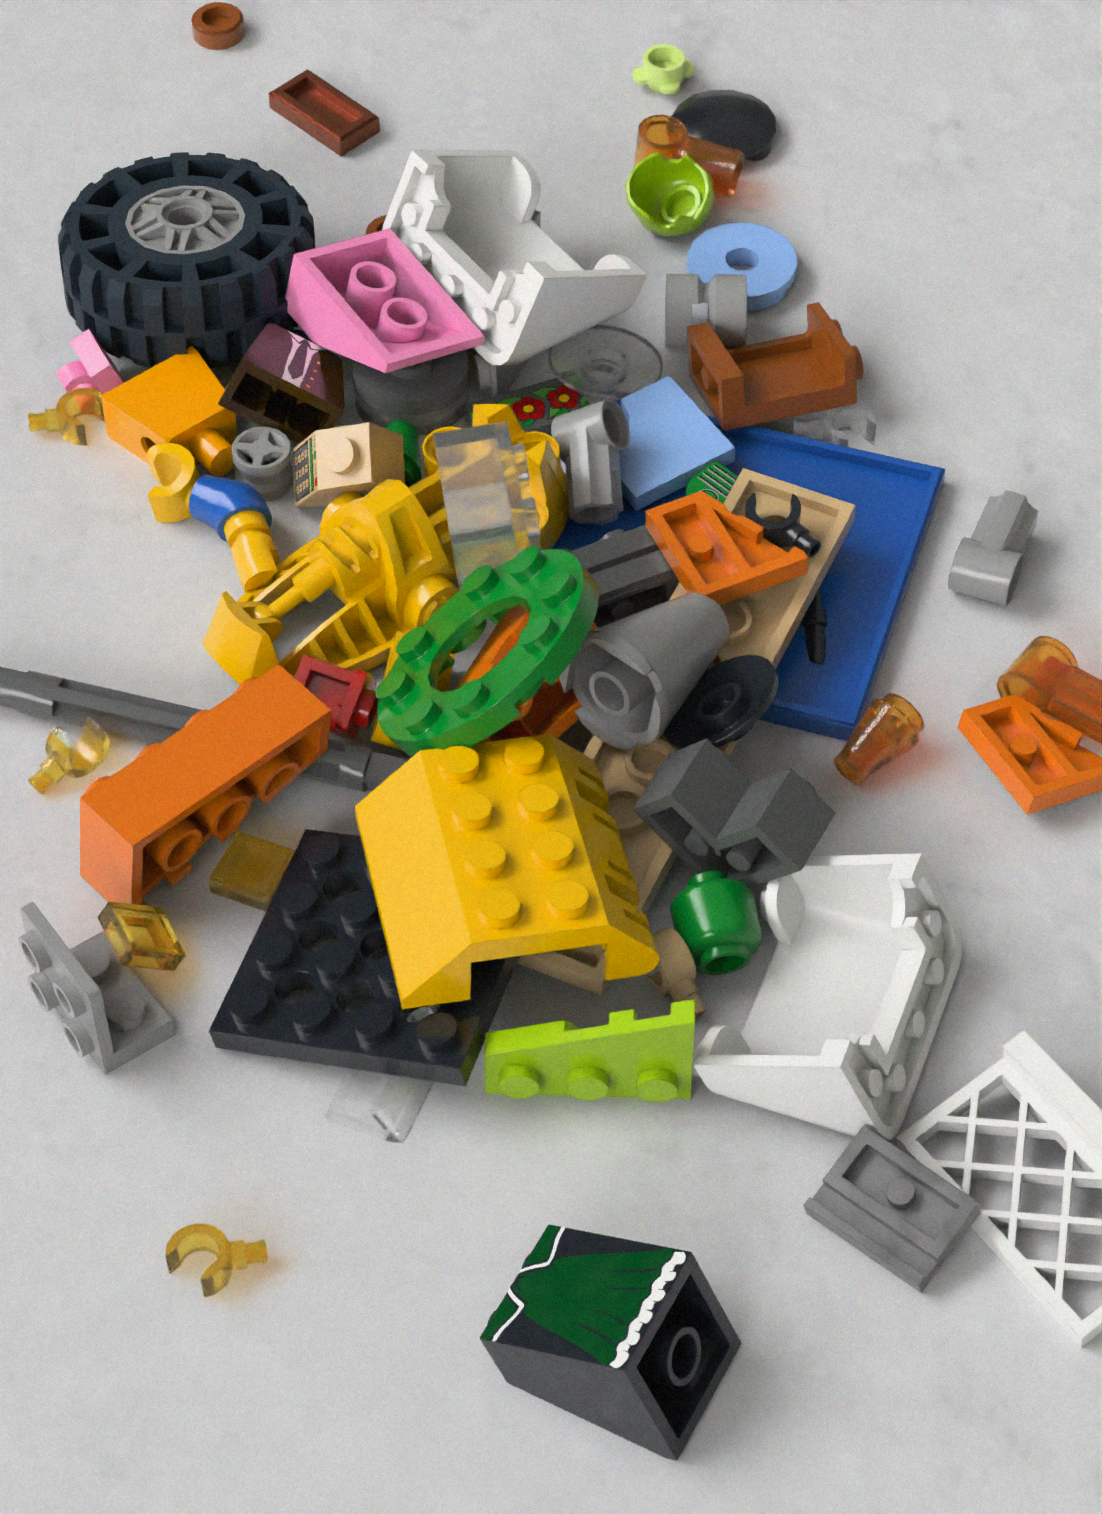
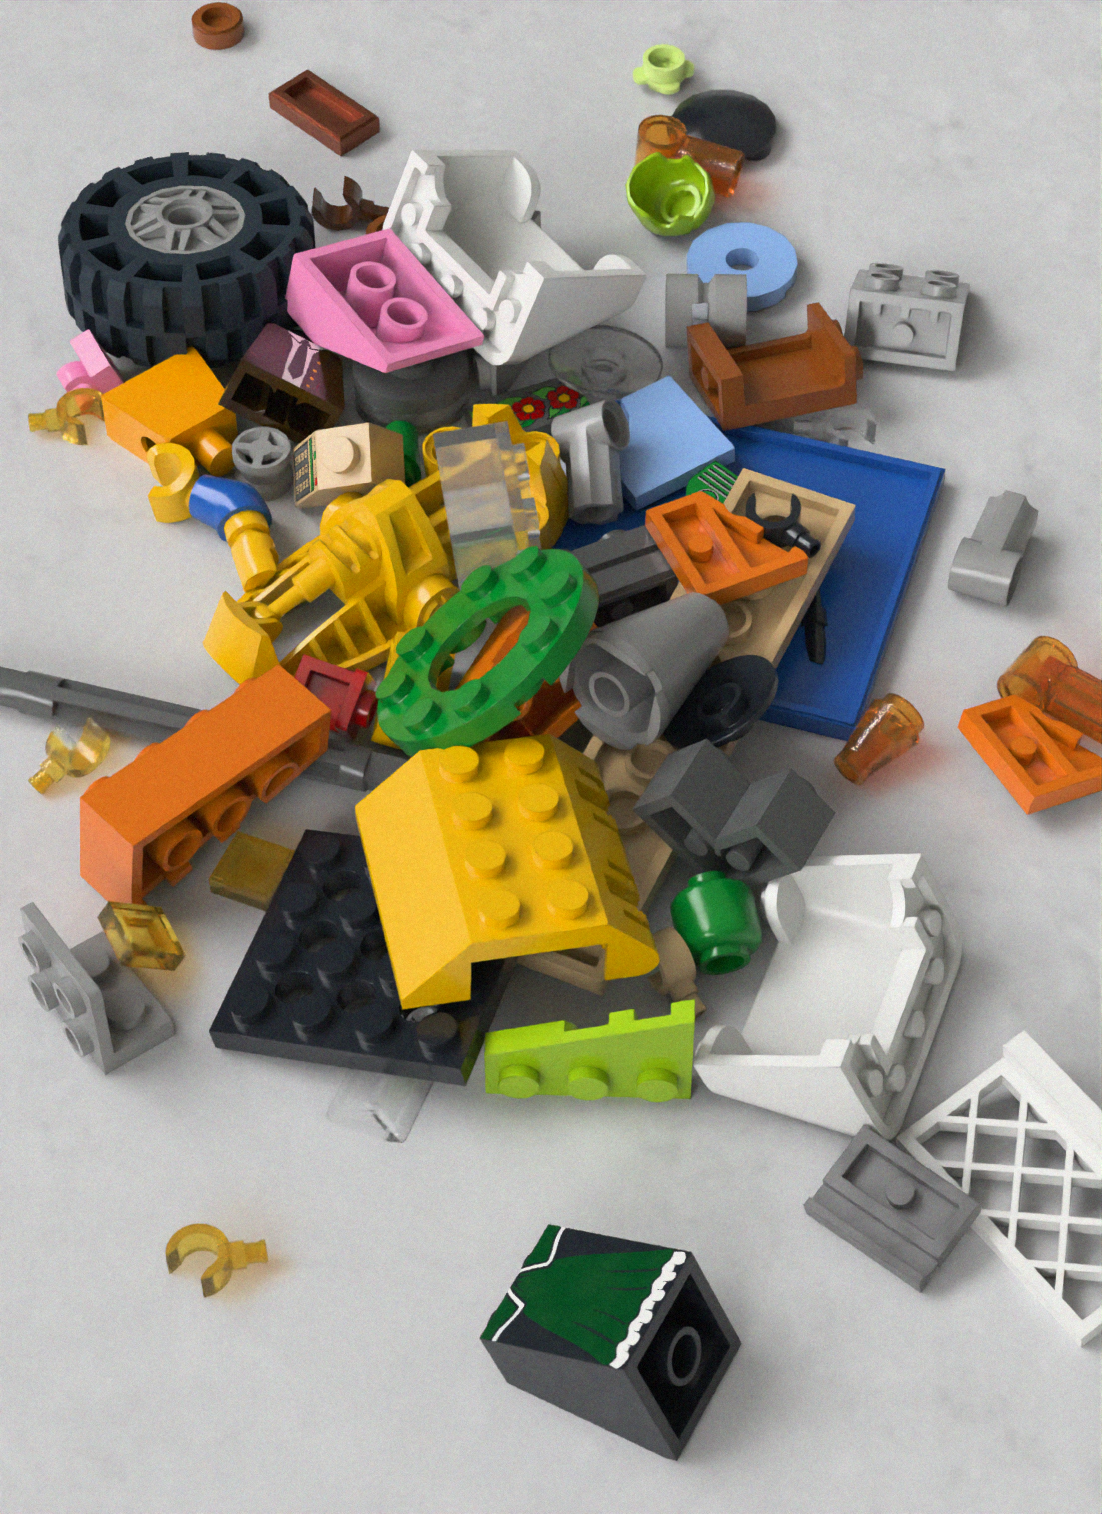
(345, 216): none -> reddish brown piece
(906, 316): none -> light grey bracket

